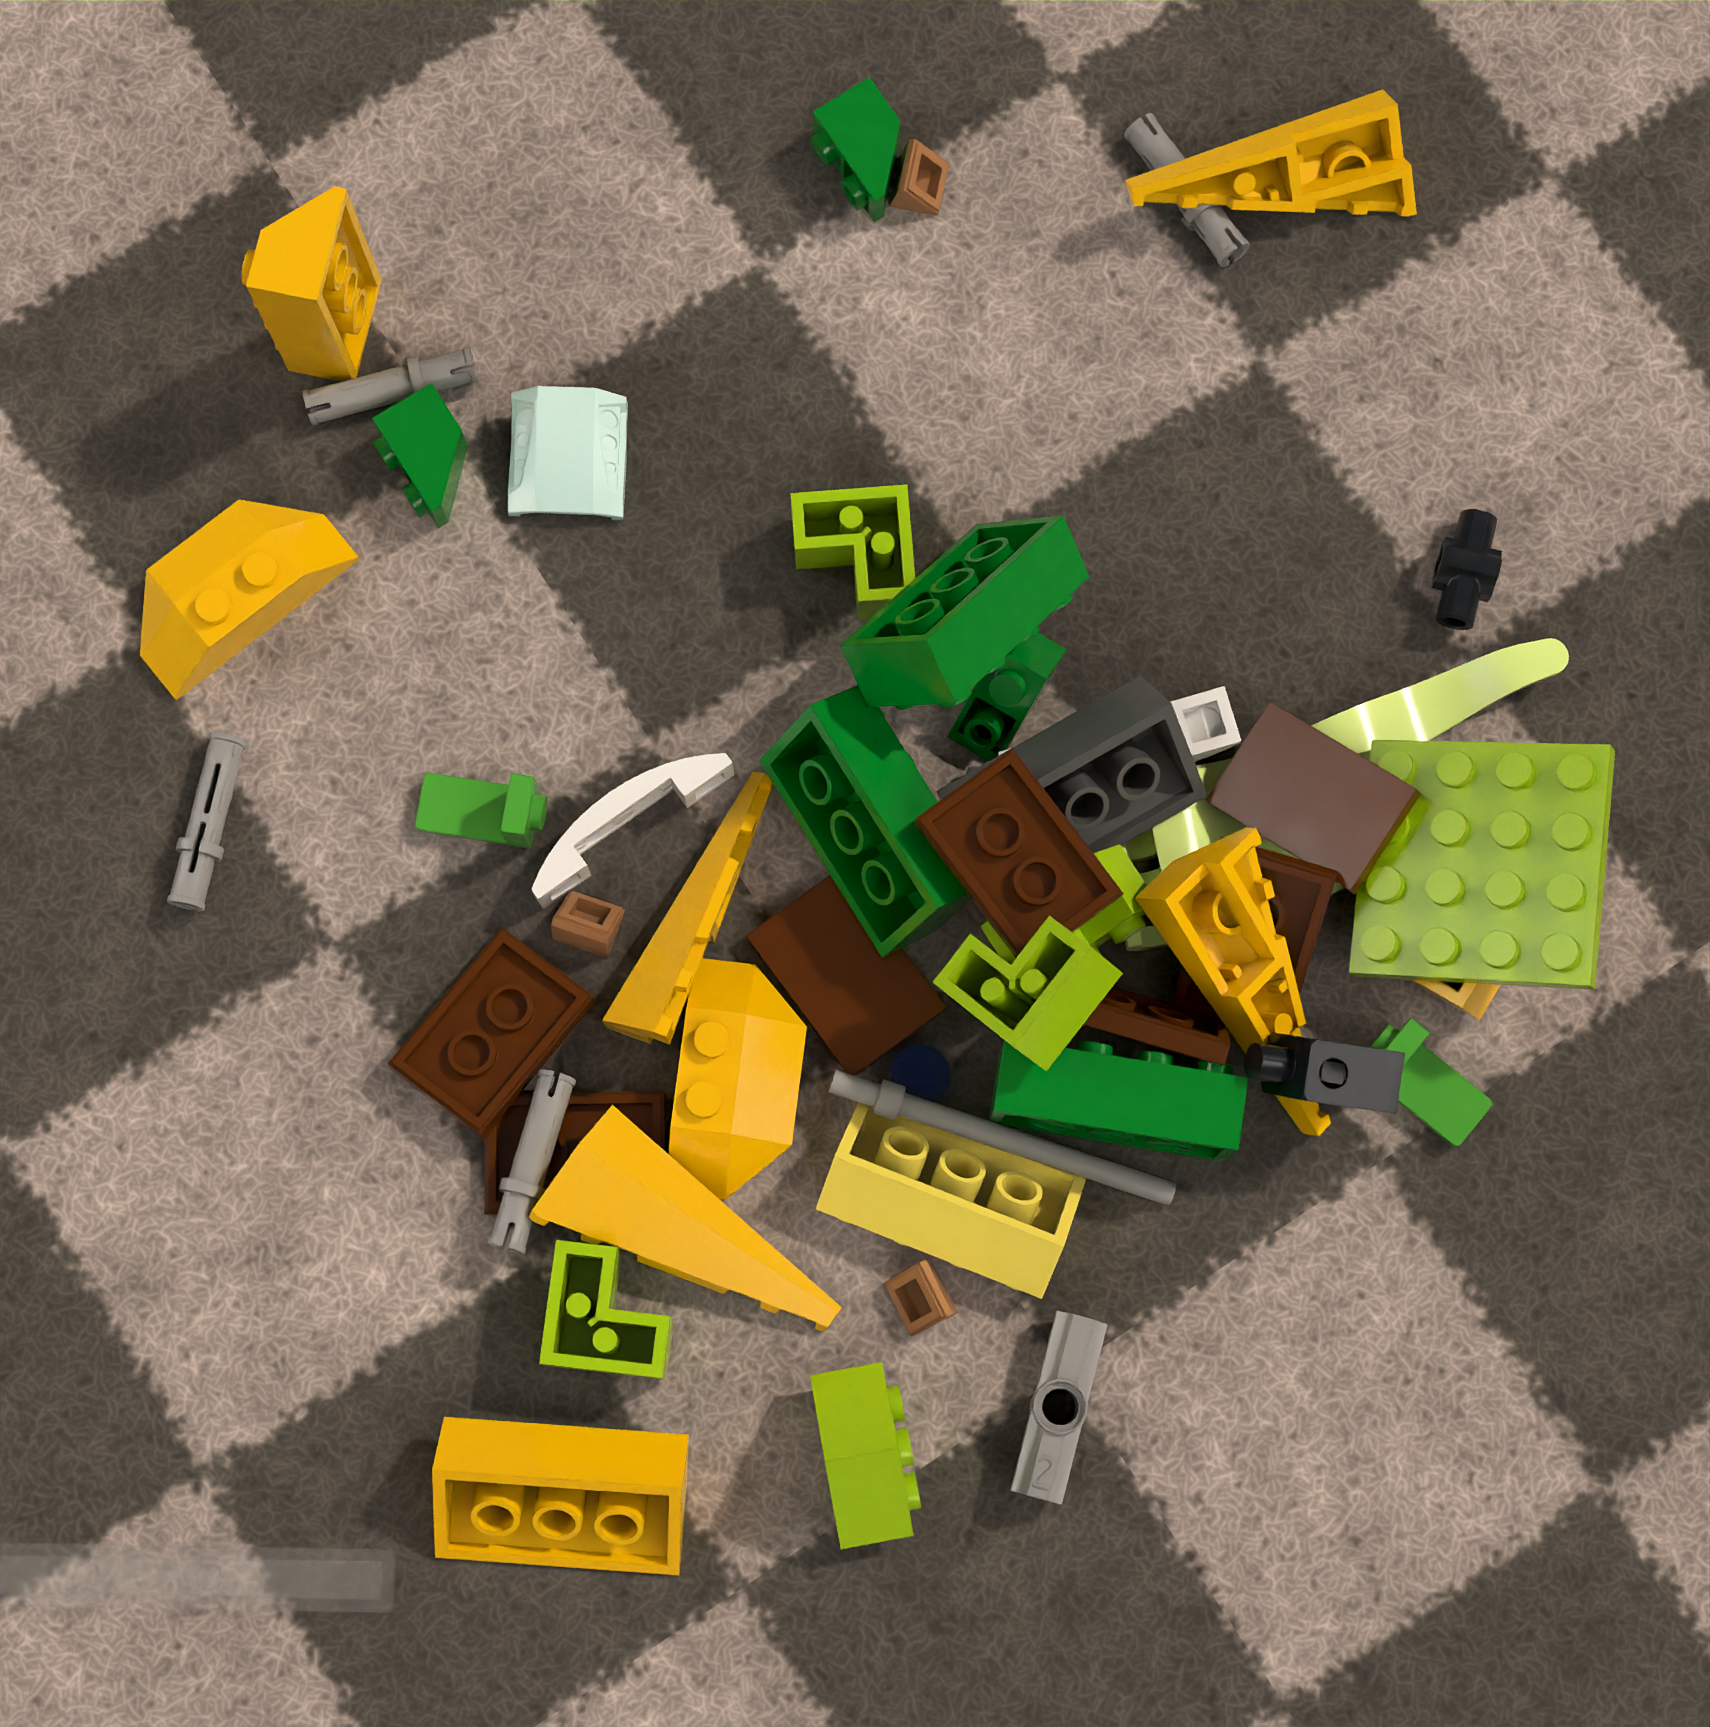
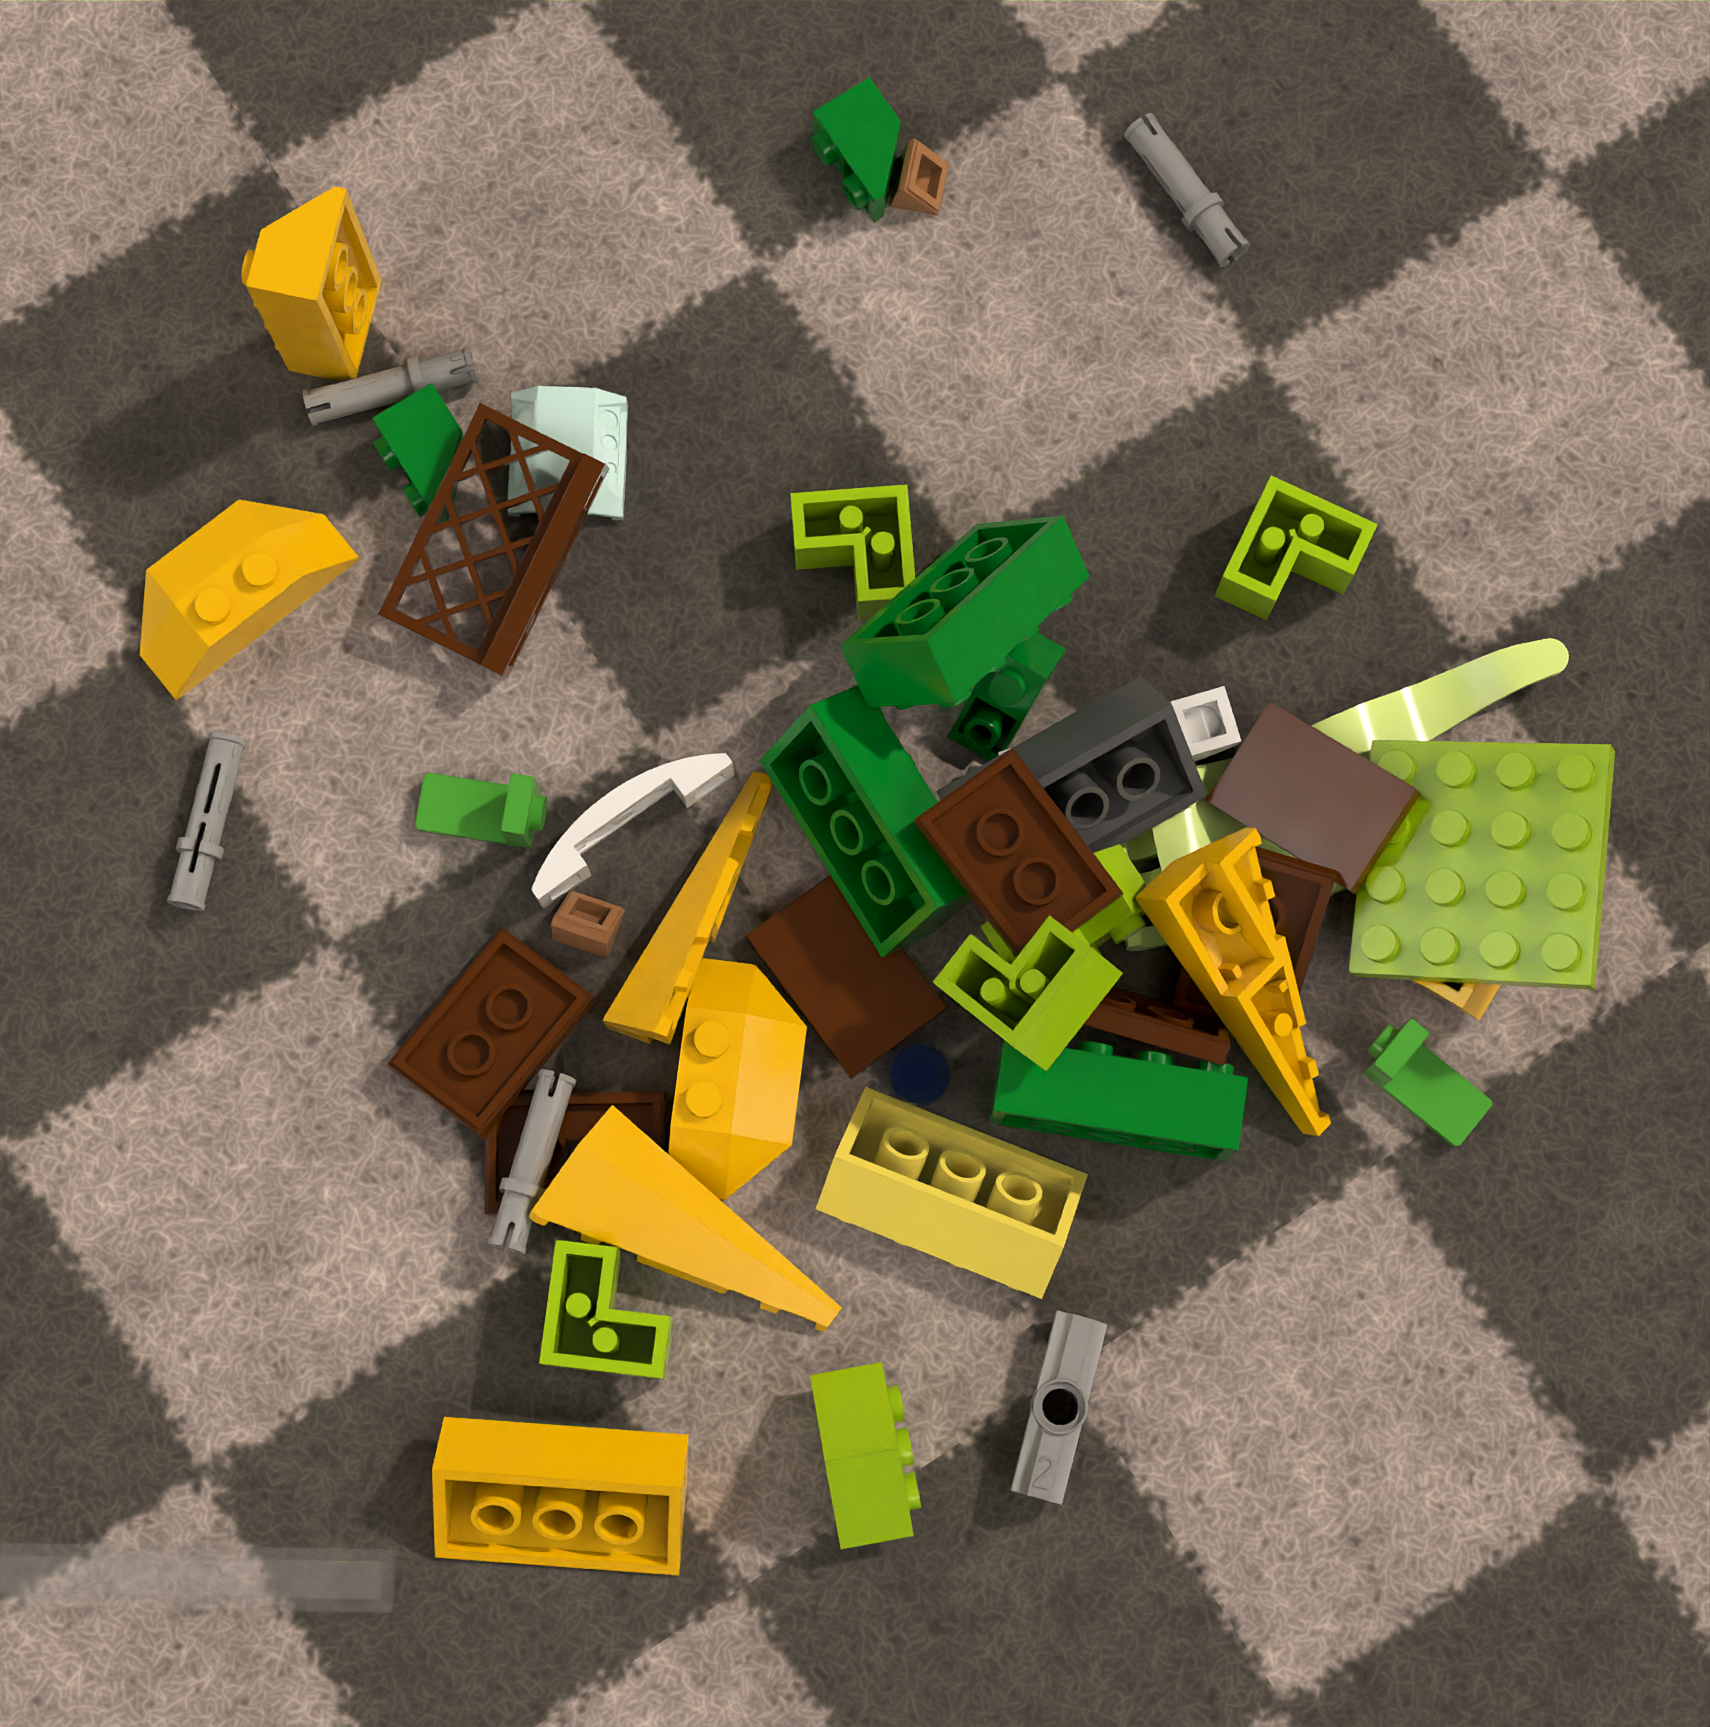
(540, 563): none -> reddish brown fence
(891, 1100): light grey bar -> none
(920, 1297): medium nougat slope -> none
(1296, 535): none -> lime brick
(1316, 1071): black torso -> none
(1326, 160): yellow wedge -> none
(1466, 569): black axle -> none

